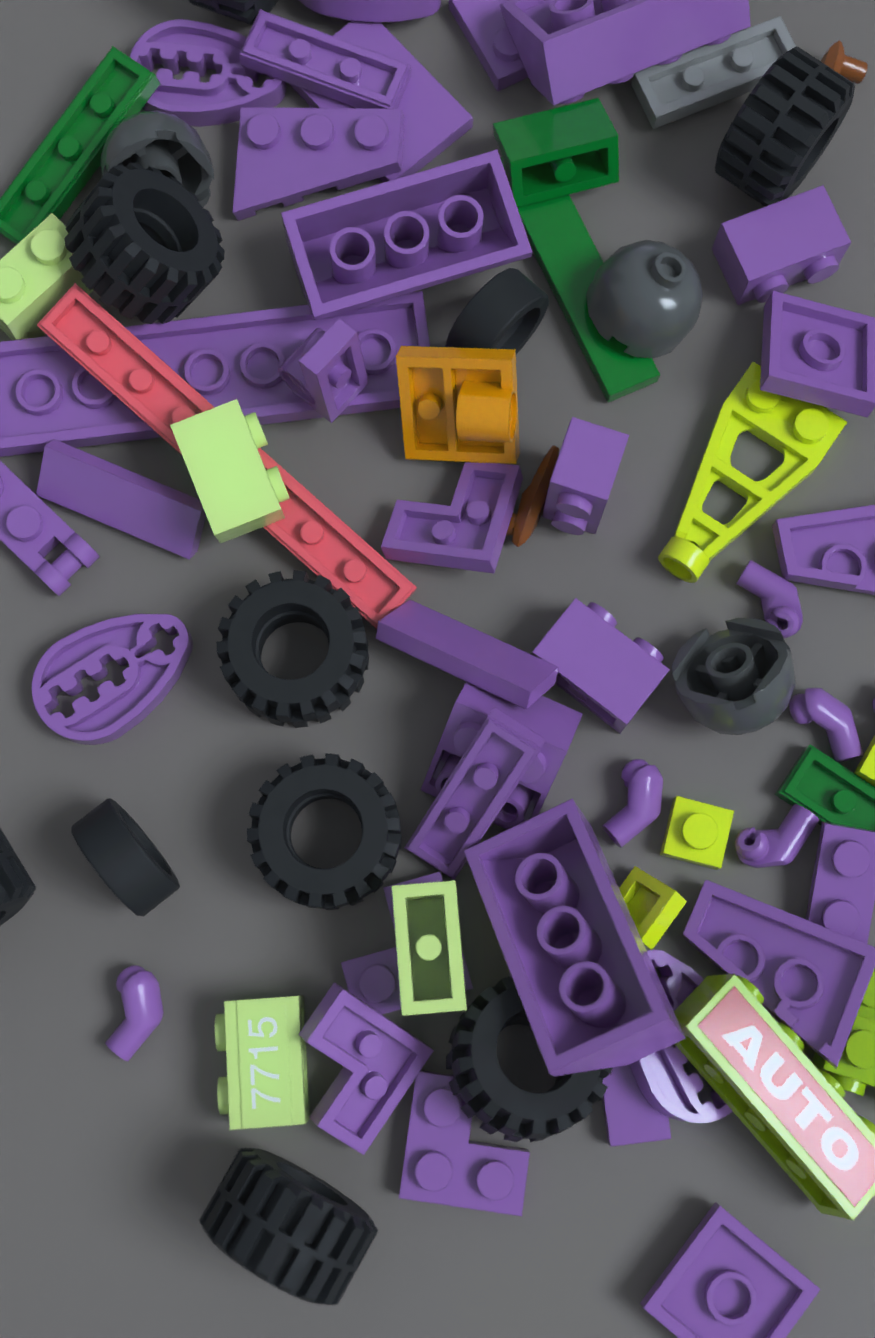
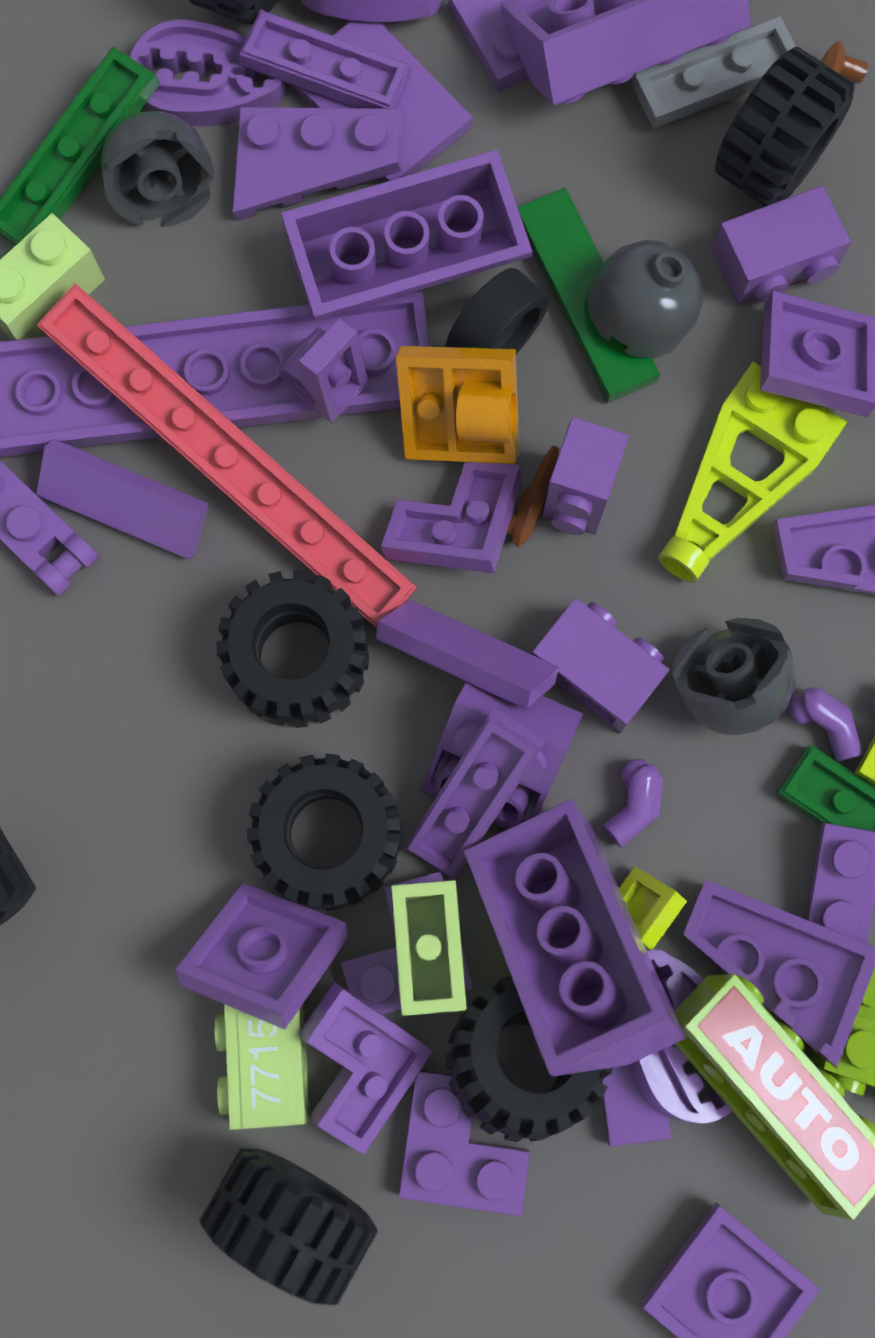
(87, 653): medium lavender piece -> none
(125, 857): black tyre -> none
(142, 1011): medium lavender arm -> none
(144, 243): black tyre -> none
(228, 470): yellowish green brick -> none
(262, 955): none -> medium lavender plate
(558, 151): green brick -> none
(697, 832): neon yellow plate -> none
(777, 596): medium lavender arm -> none
(778, 845): medium lavender arm -> none

